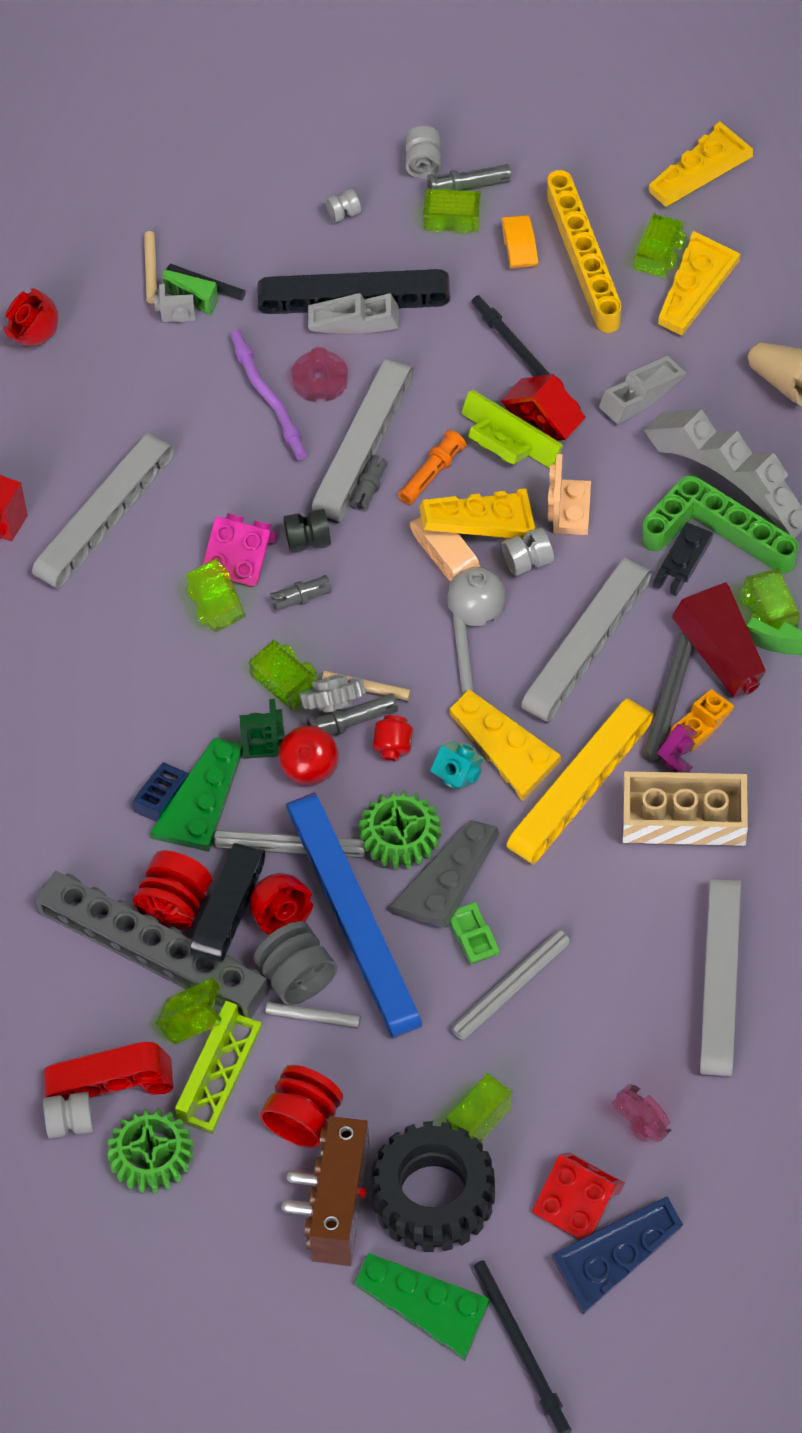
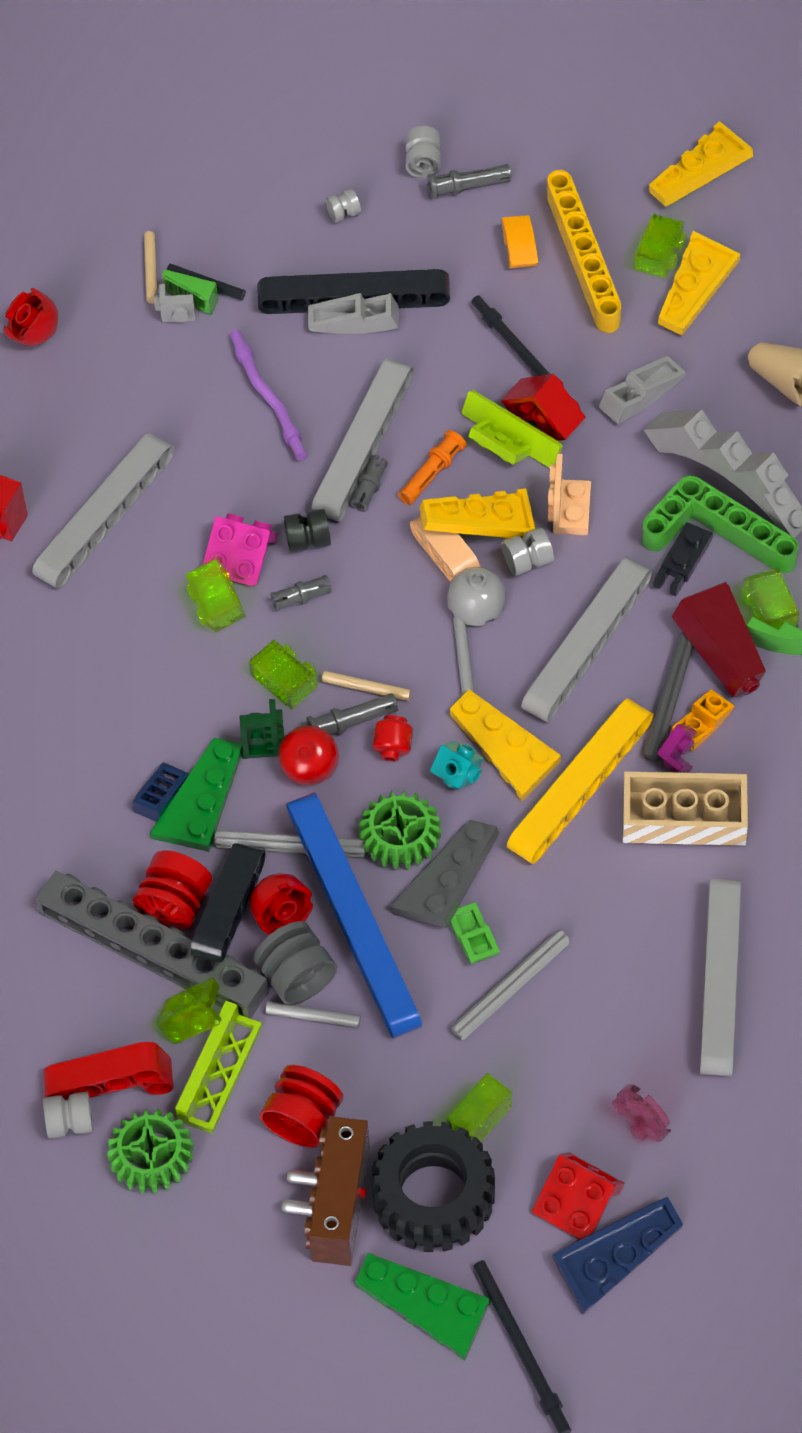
(315, 362): clear pink plate -> none
(332, 693): light grey gear -> none
(452, 210): clear neon green brick -> none

